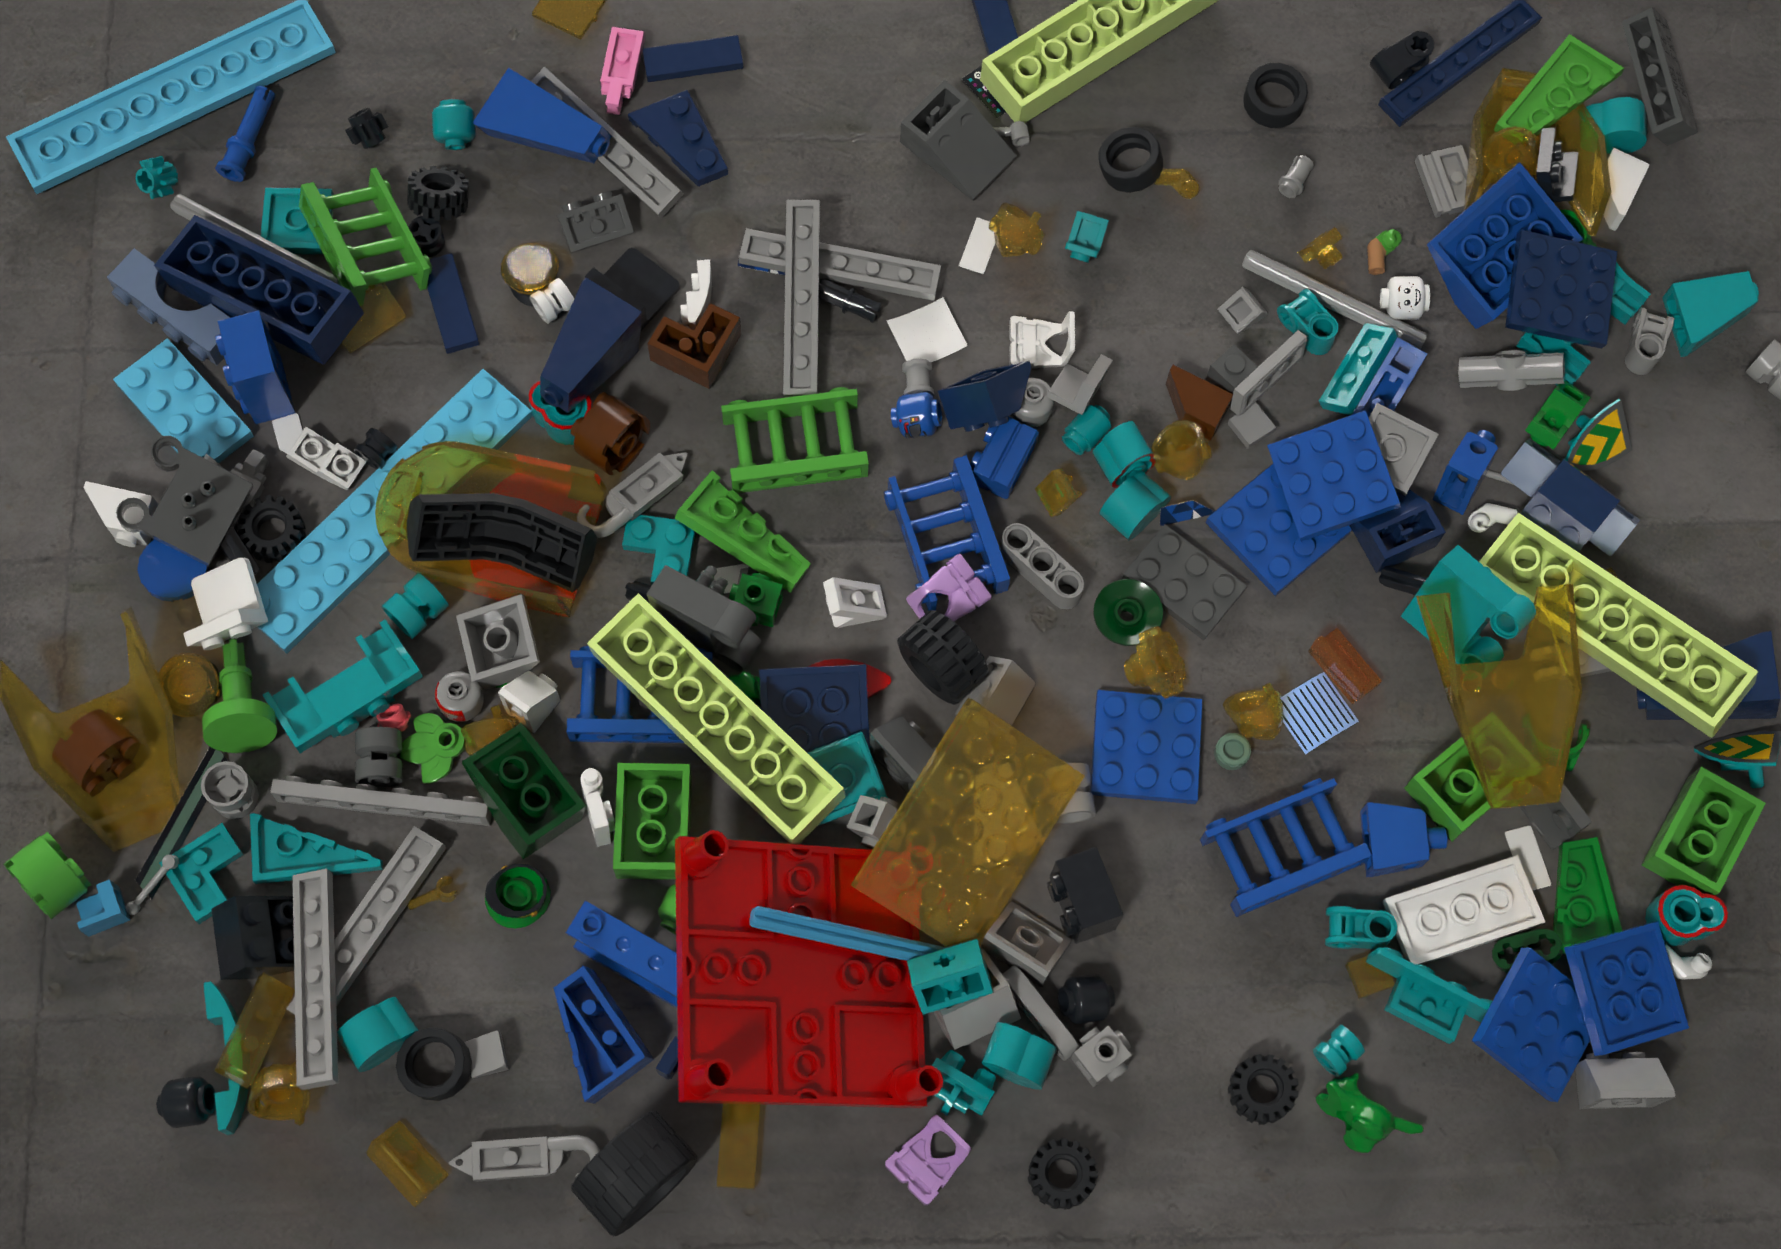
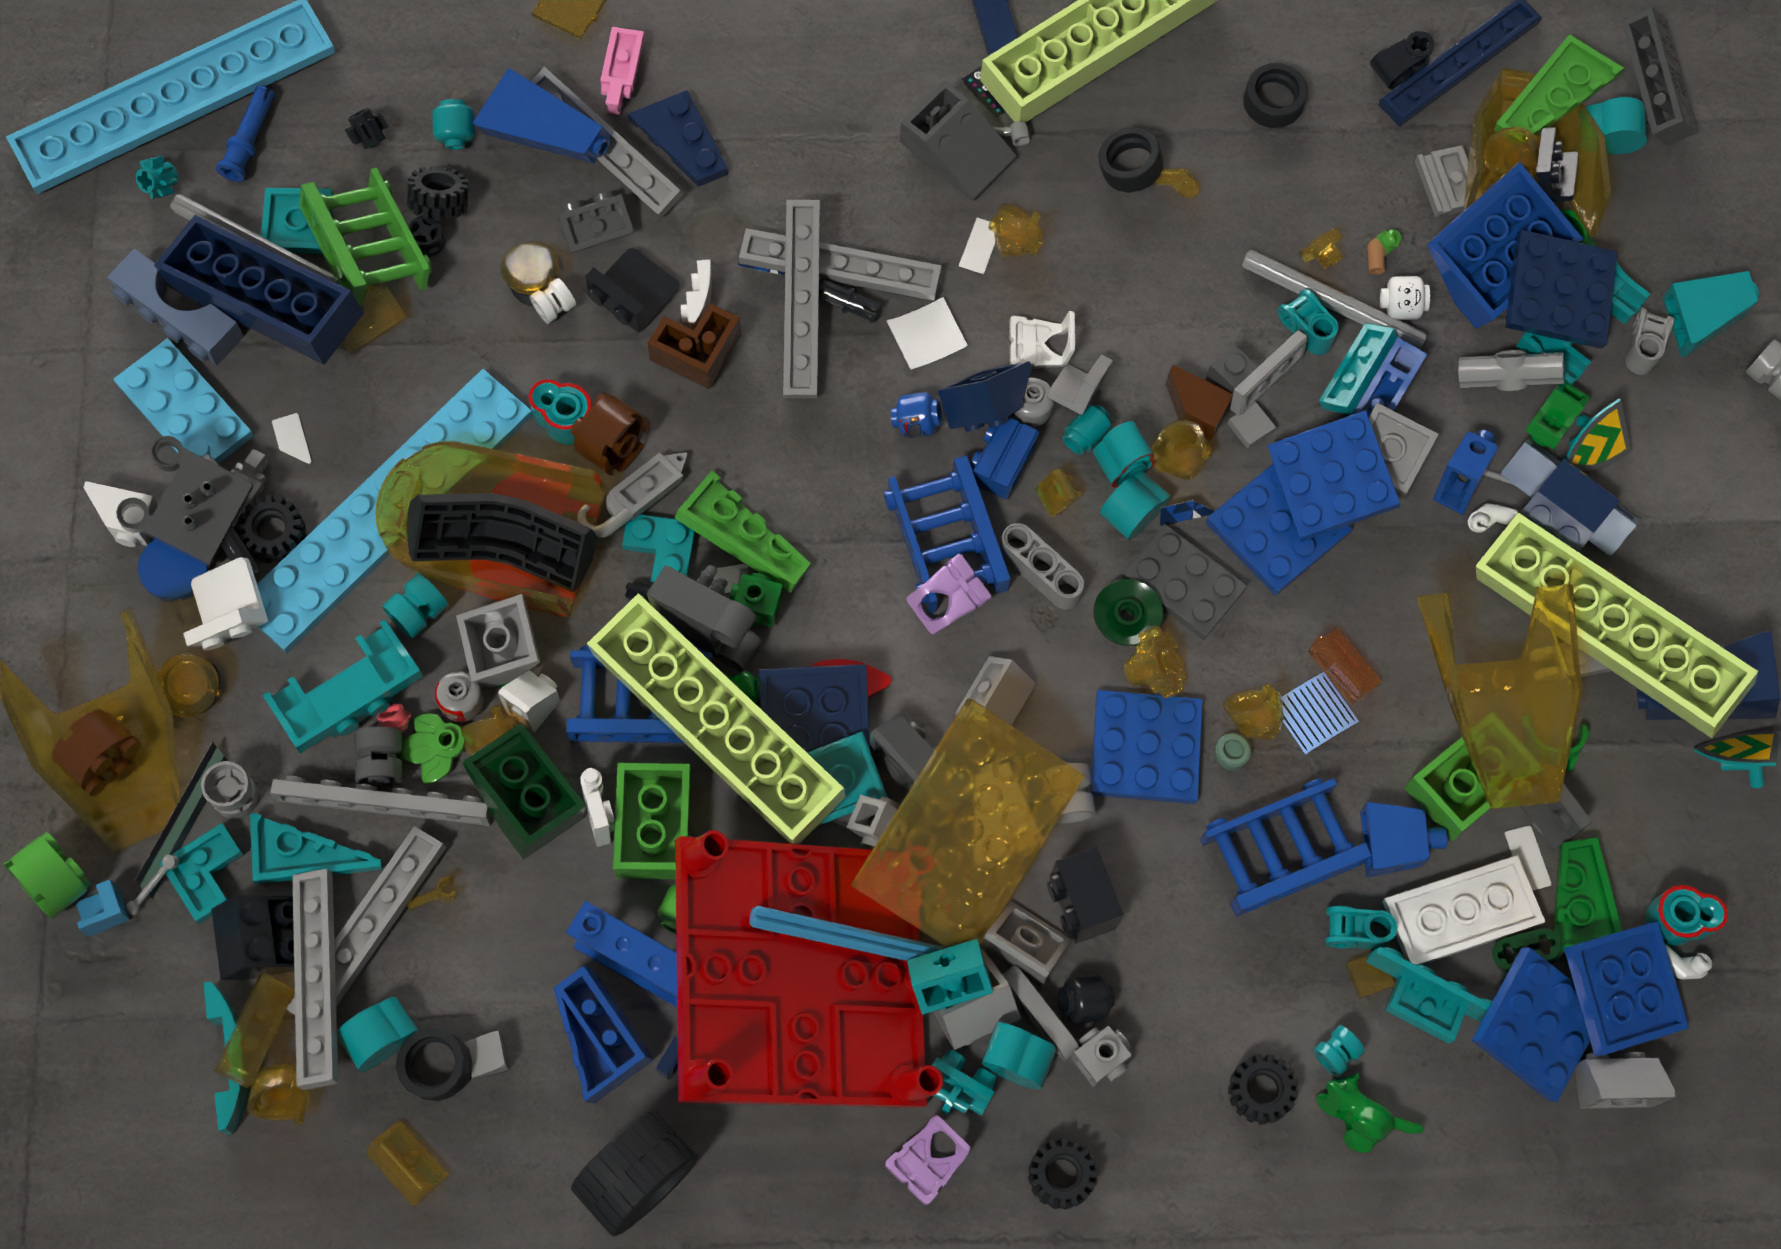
(186, 1102): black head -> none
(238, 721): bright green piece -> none
(254, 367): blue brick -> none
(325, 459): white slope -> none
(375, 448): black wheel -> none
(450, 305): dark blue tile -> none
(517, 896): green piece -> none
(520, 1157): light grey plate -> none
(591, 346): dark blue slope -> none
(692, 58): dark blue tile -> none
(738, 1146): clear yellow tile -> none
(783, 471): bright green fence -> none
(853, 602): white slope -> none
(917, 376): light grey bush -> none
(943, 657): black tyre -> none
(1086, 236): teal bracket -> none
(1242, 310): light grey slope -> none
(1292, 183): light grey pin -> none
(1399, 532): dark blue slope -> none
(1475, 600): teal piece -> none
(1625, 178): white slope -> none
(1703, 833): bright green brick -> none

